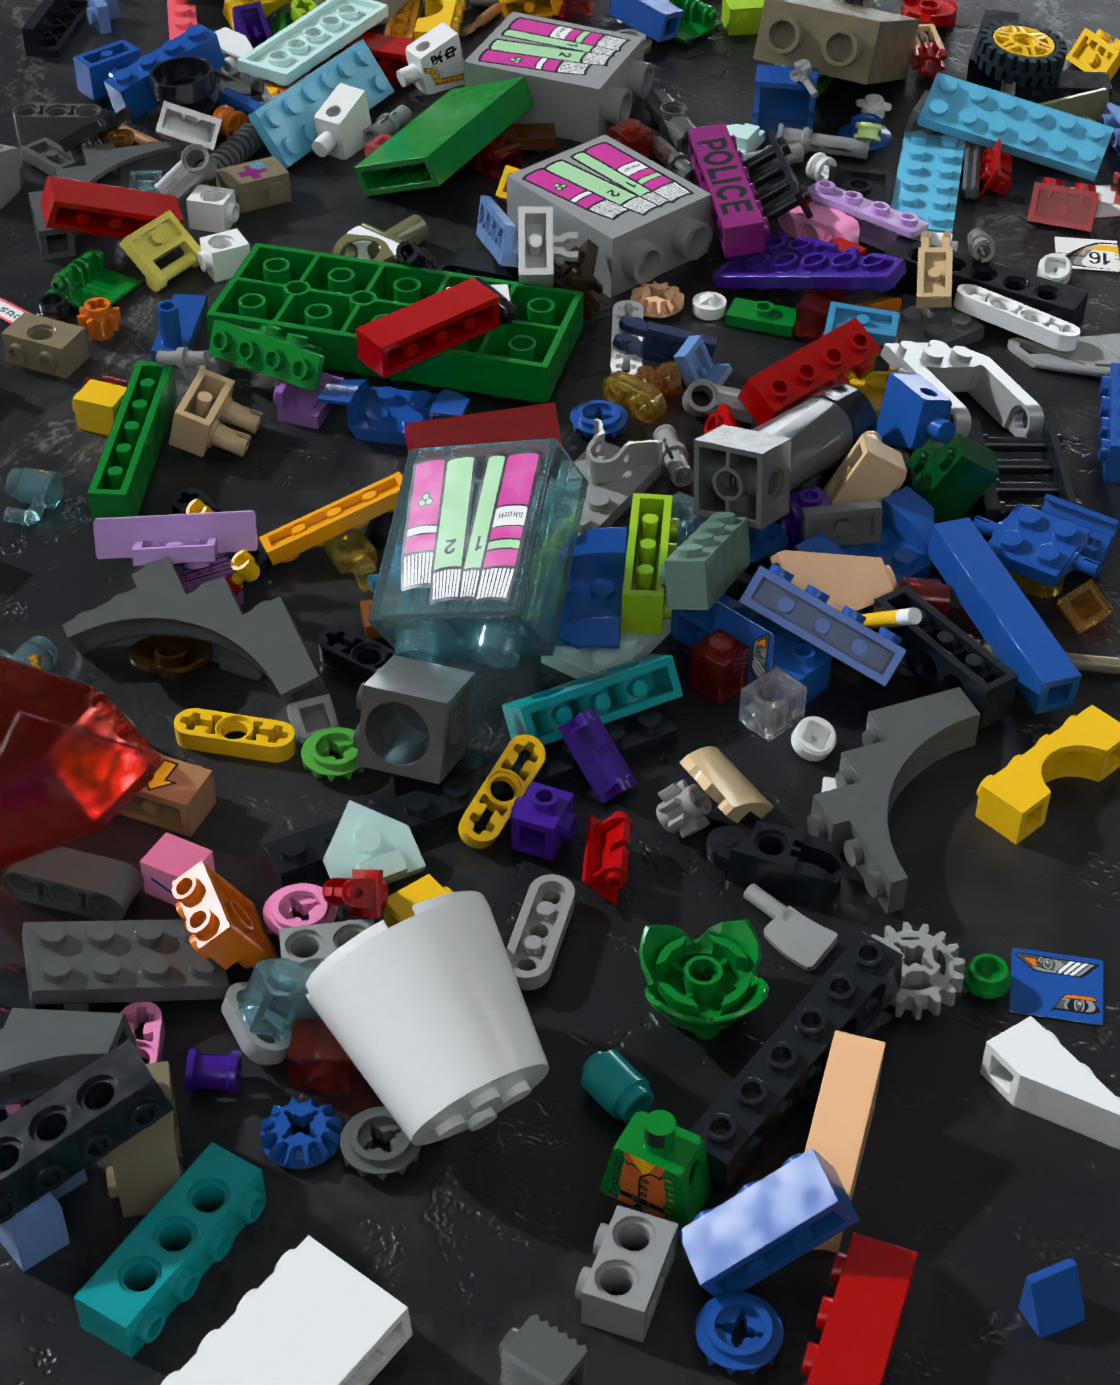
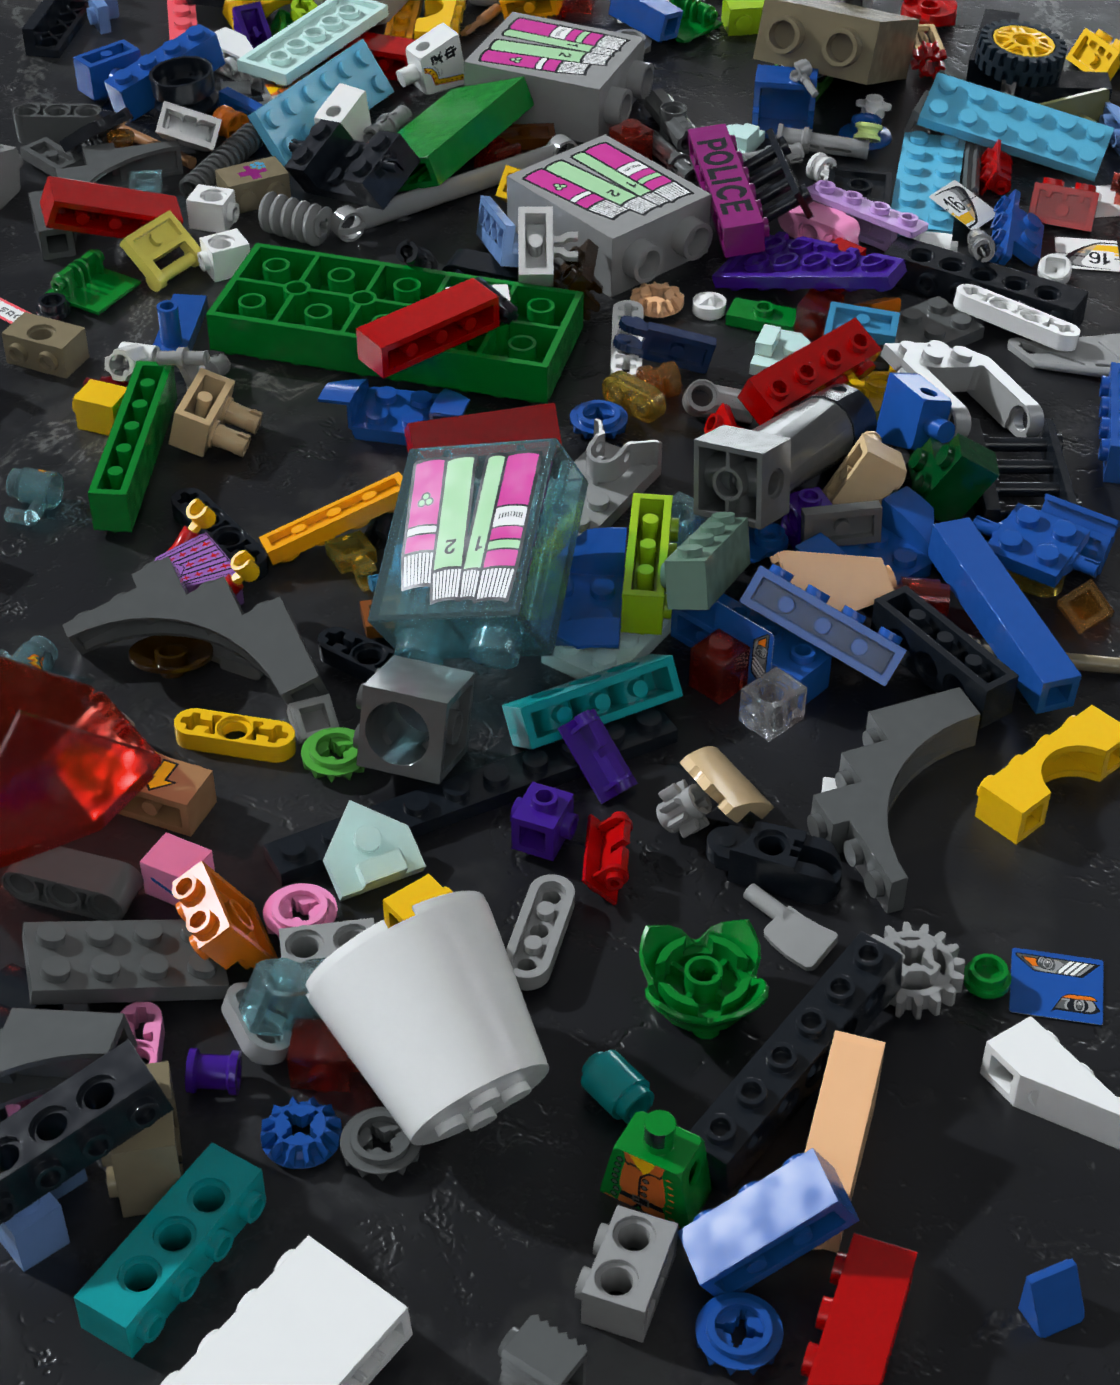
(99, 318): orange gear -> none
(124, 358): none -> white piece
(183, 177): light grey piece -> none
(183, 537): lavender bracket -> none
(269, 353): green bracket -> none
(294, 219): none -> light grey piece
(300, 405): medium lavender bracket -> none
(350, 170): none -> black brick
(363, 892): red hinge -> none
(379, 245): olive connector -> none
(450, 190): none -> light grey piece
(505, 774): yellow beam -> none
(674, 455): light grey pin -> none
(695, 363): medium blue bracket -> none
(774, 345): none -> light aqua plate
(813, 738): white tile -> none
(893, 618): bar -> none
(934, 272): tan hinge -> none
(963, 205): none -> sticker
(1015, 232): none -> blue bracket

